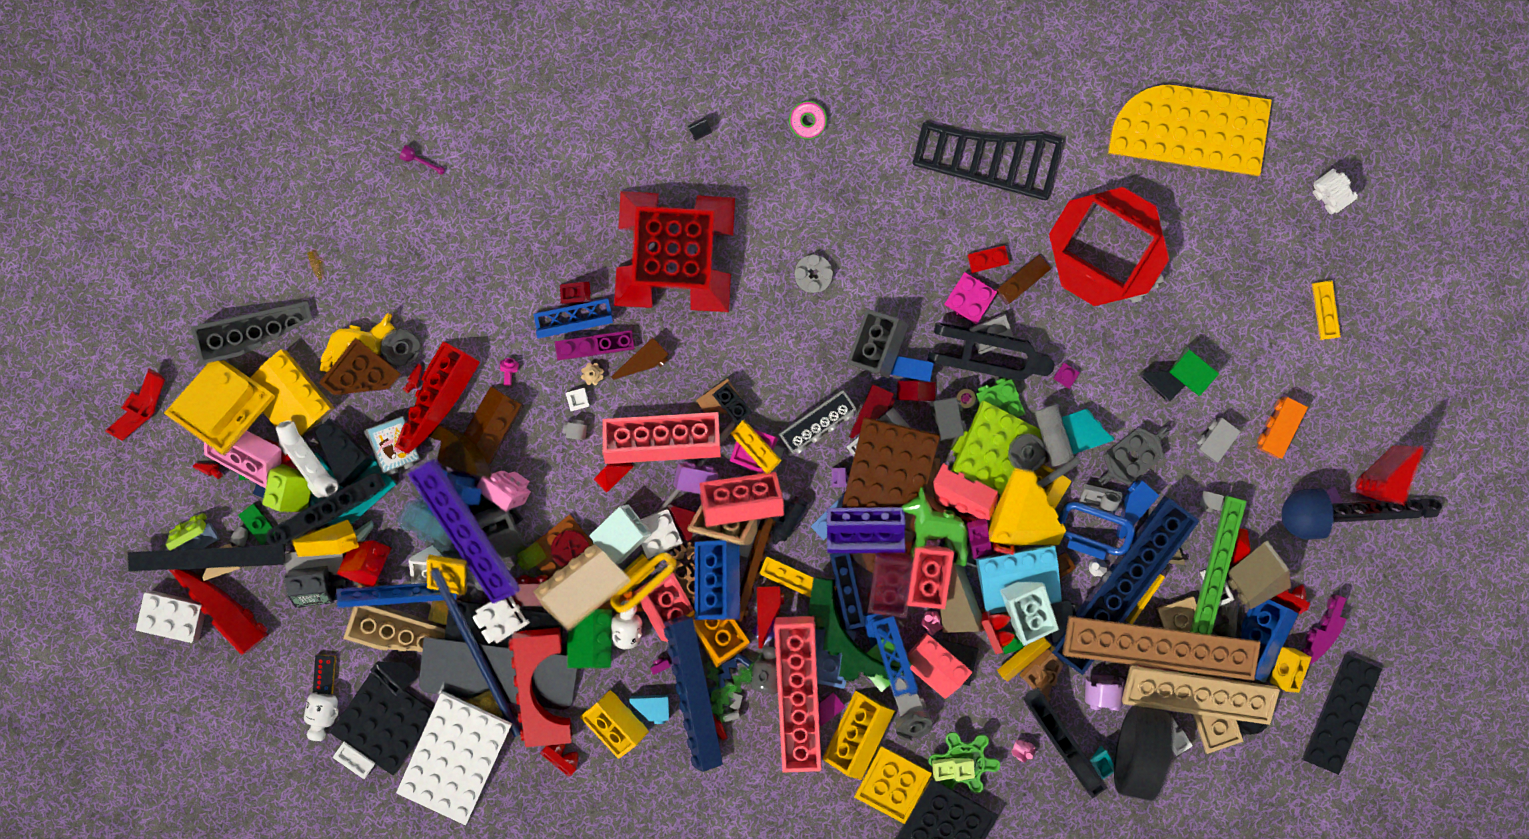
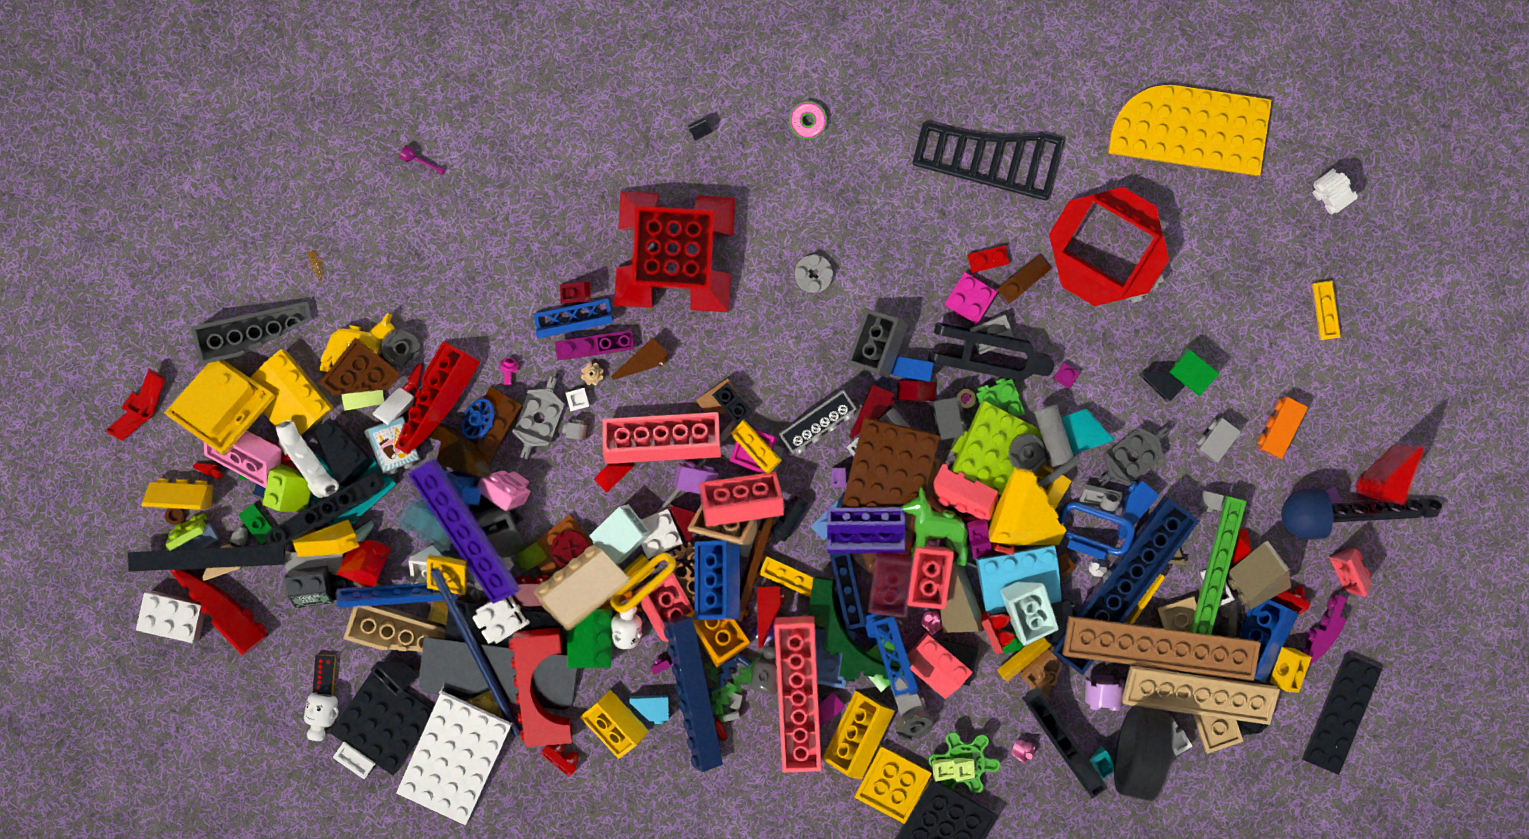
(175, 515): none -> reddish brown tile
(178, 494): none -> yellow slope
(362, 399): none -> yellowish green slope
(394, 406): none -> white slope
(478, 418): none -> blue wheel
(527, 428): none -> light grey plate
(1351, 571): none -> coral slope

